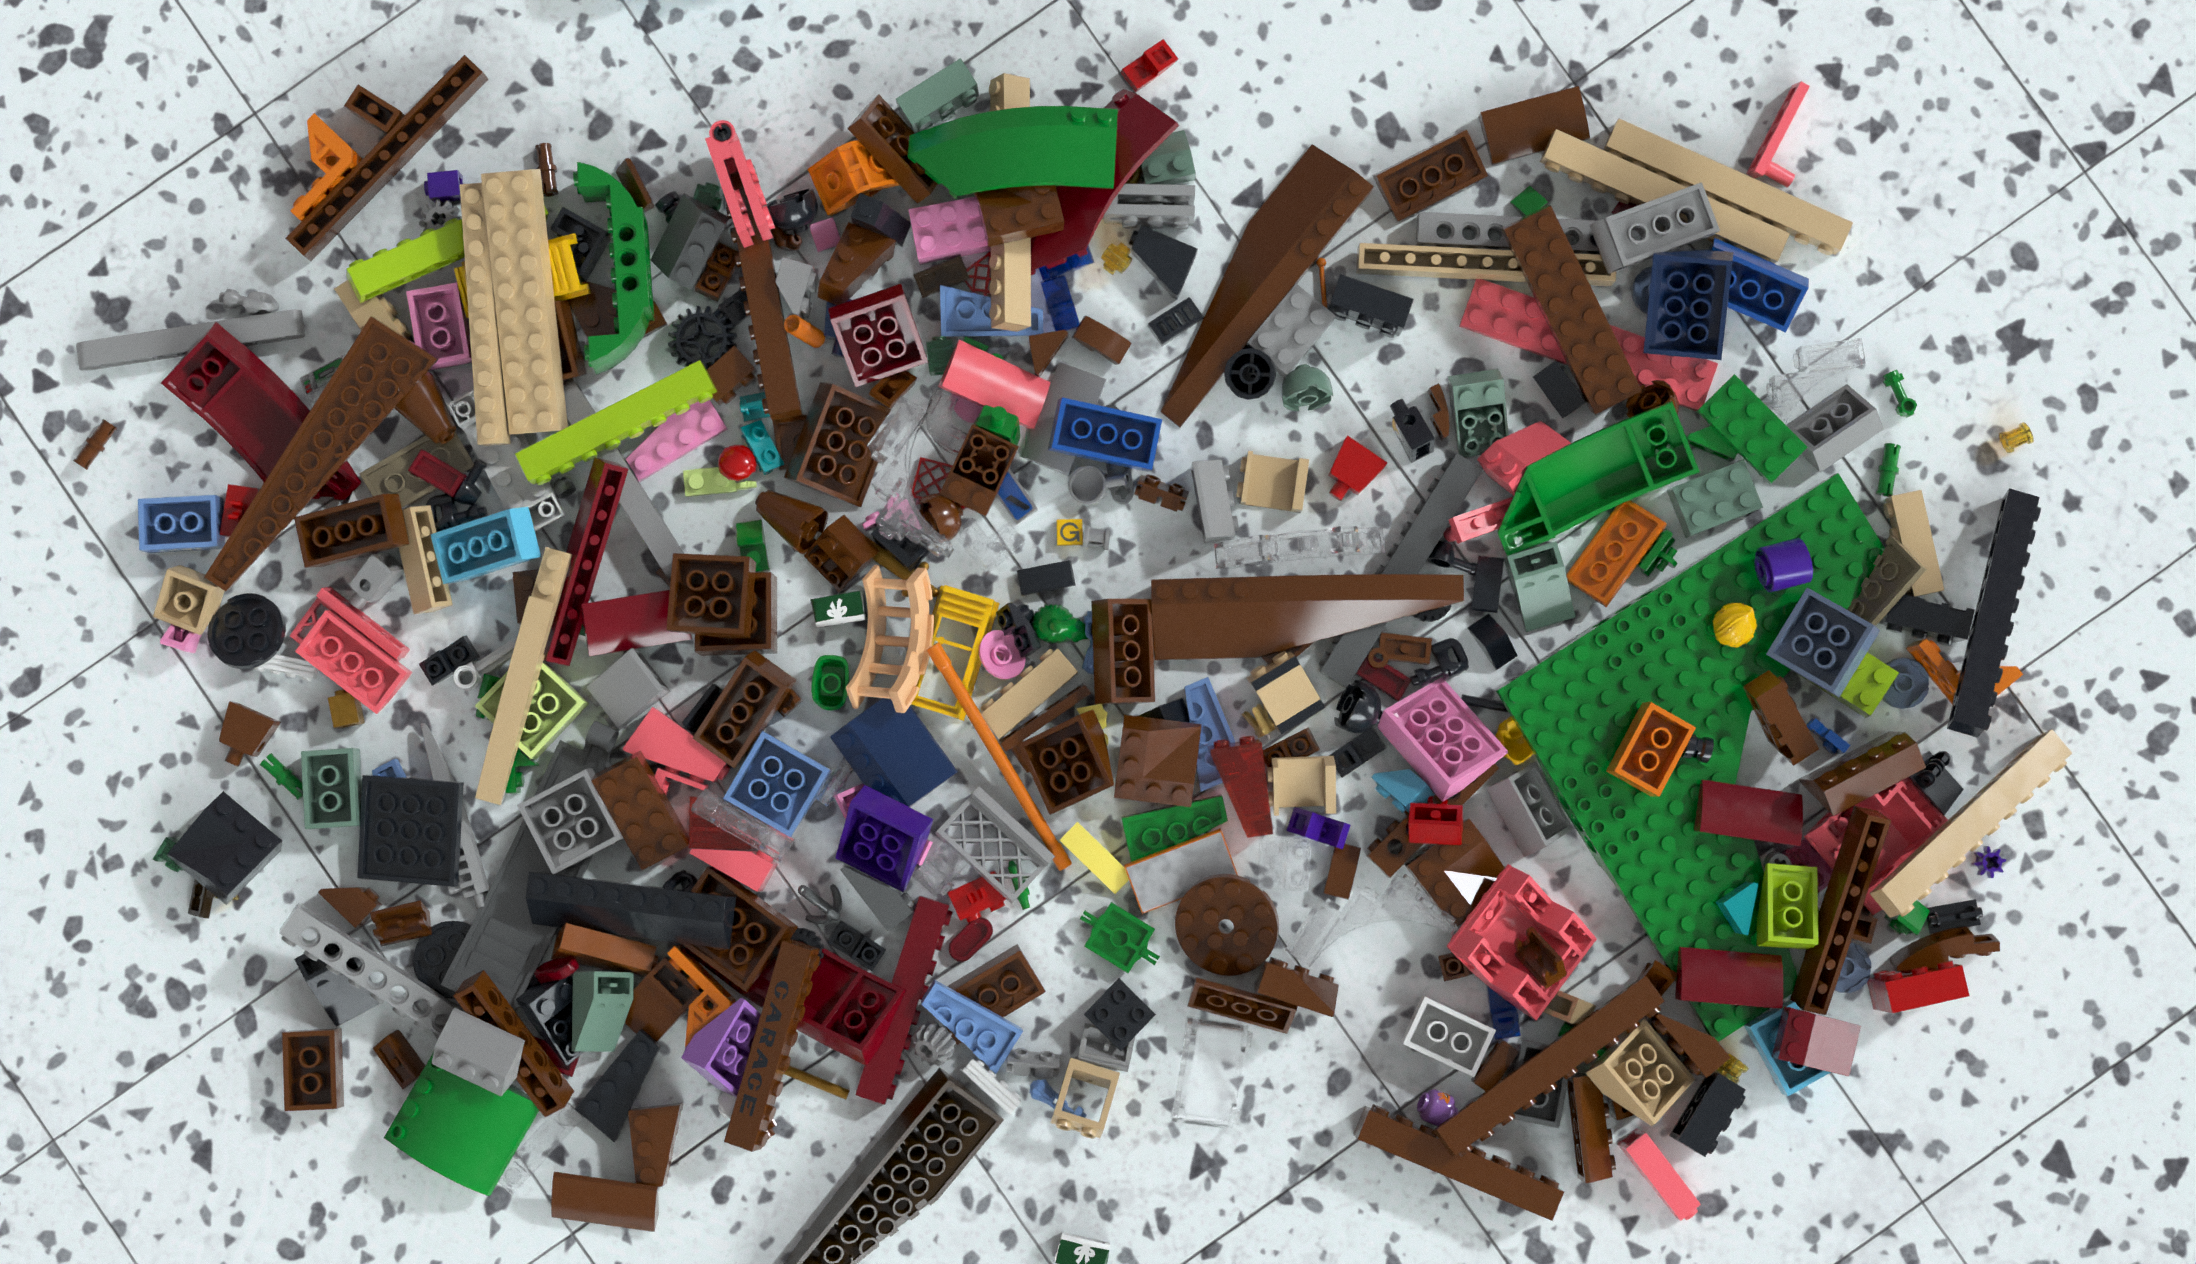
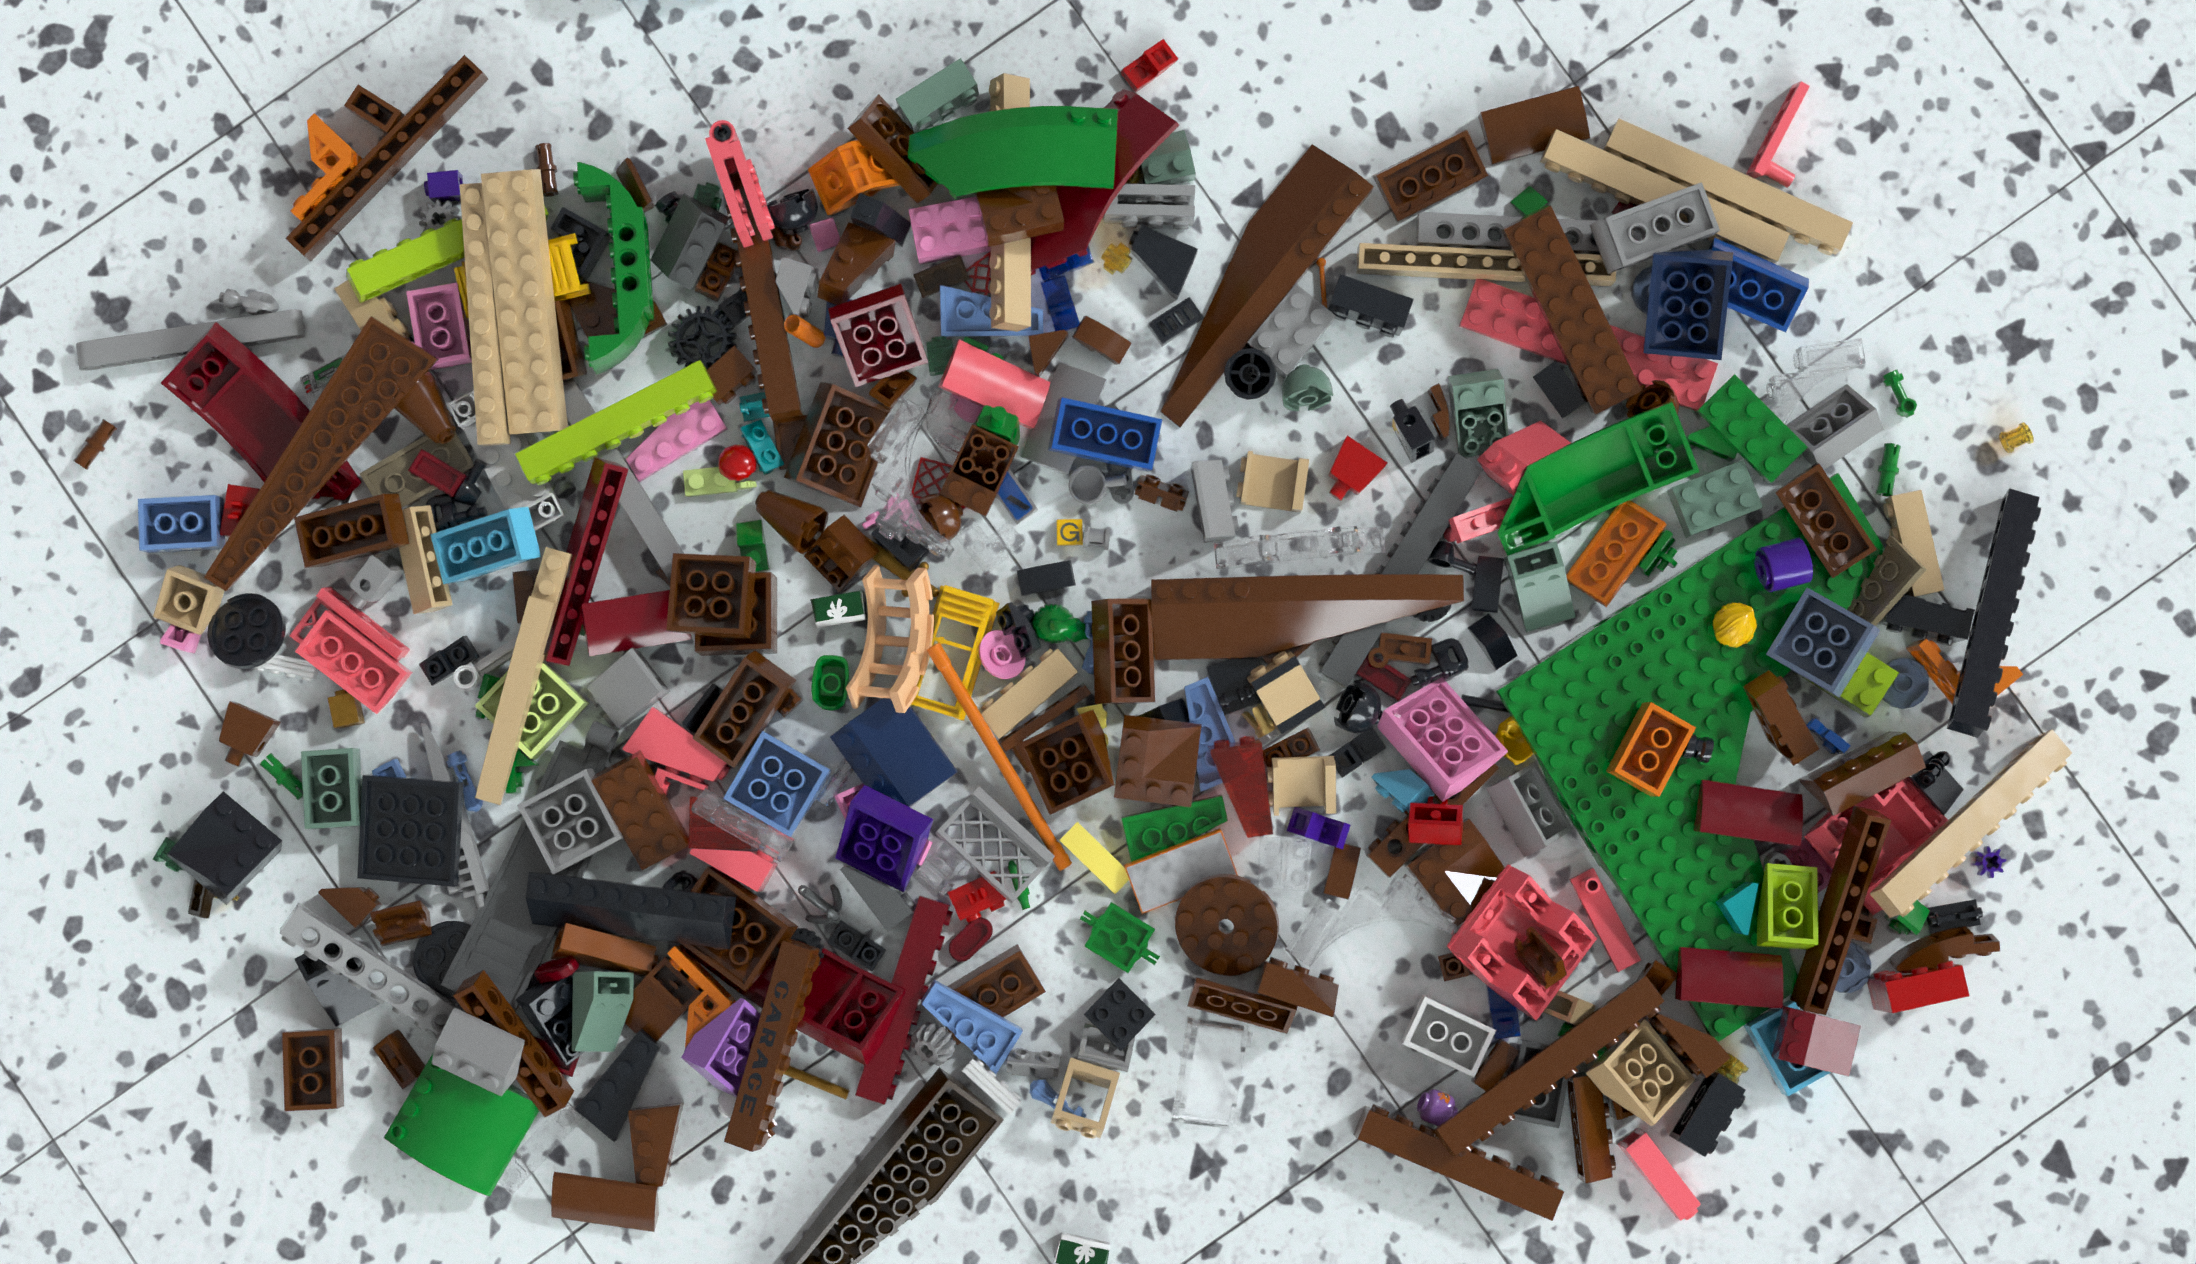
(469, 790): none -> medium blue piece
(1231, 684): none -> black hinge
(1605, 919): none -> coral piece
(1825, 520): none -> reddish brown slope

